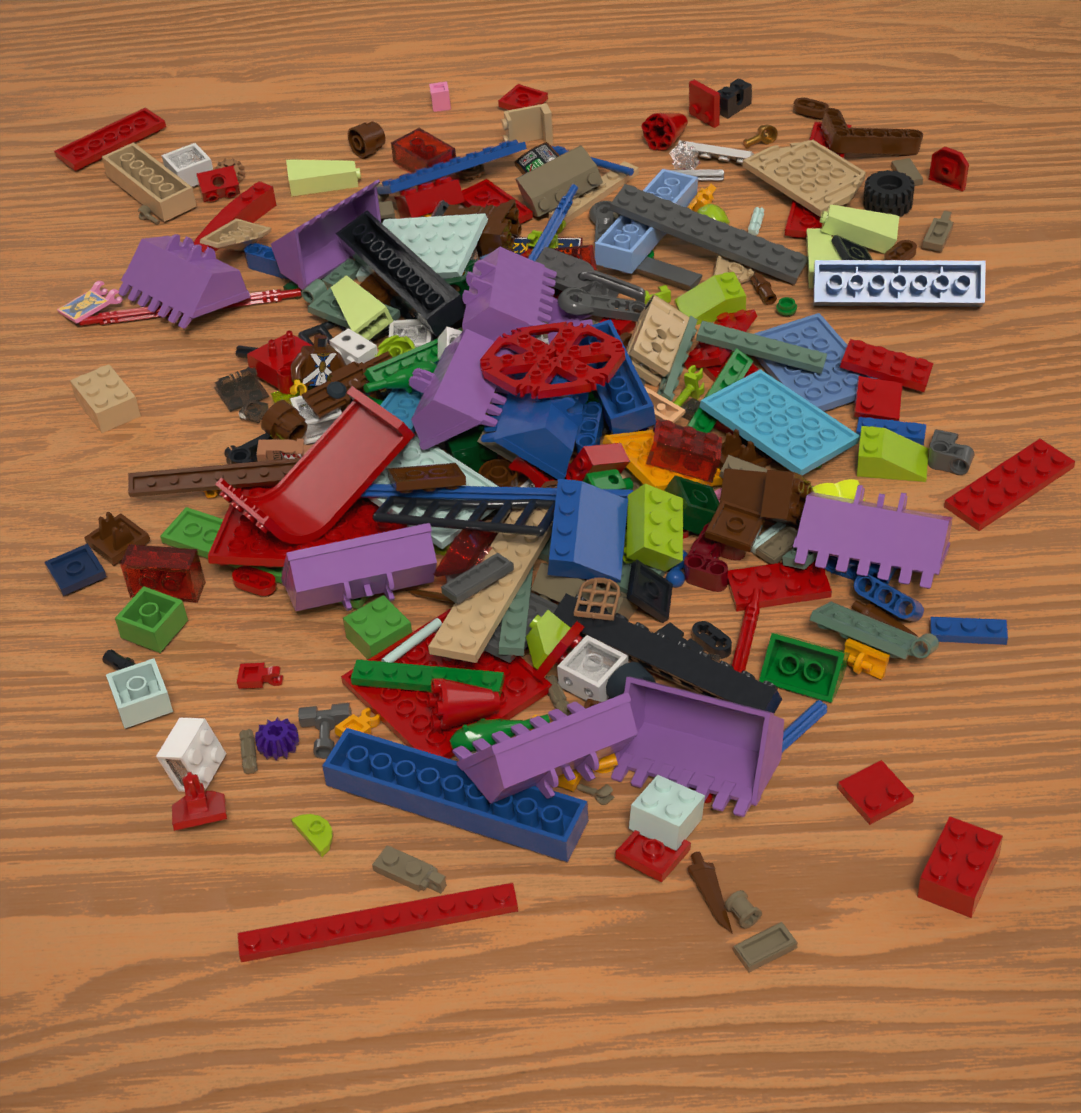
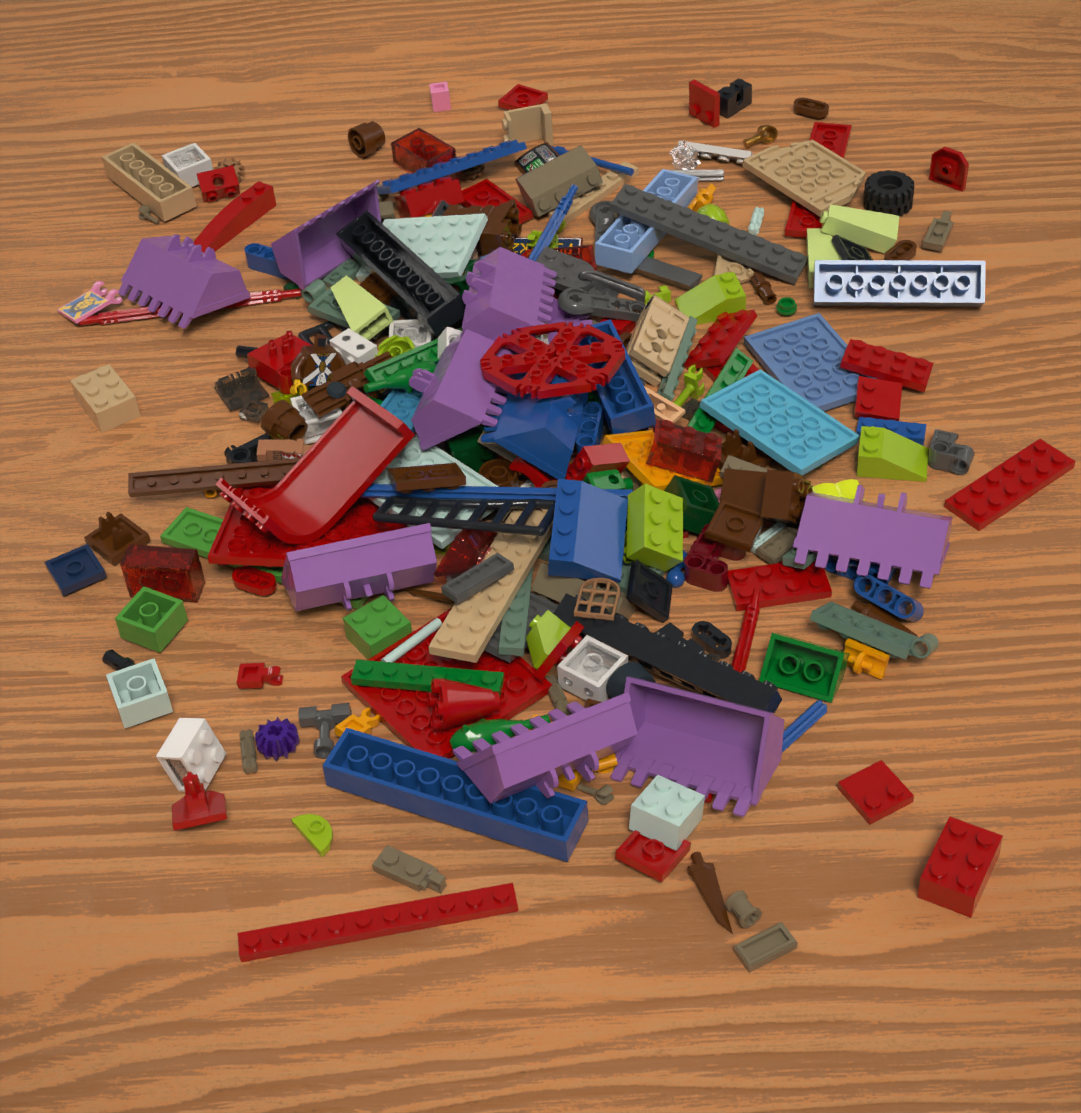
(110, 138): red plate -> none
(236, 235): tan wedge -> none
(321, 176): yellowish green slope -> none
(663, 129): red cone -> none
(761, 347): sand green plate -> none
(868, 140): reddish brown beam -> none
(907, 167): dark tan tile -> none
(969, 630): blue plate -> none

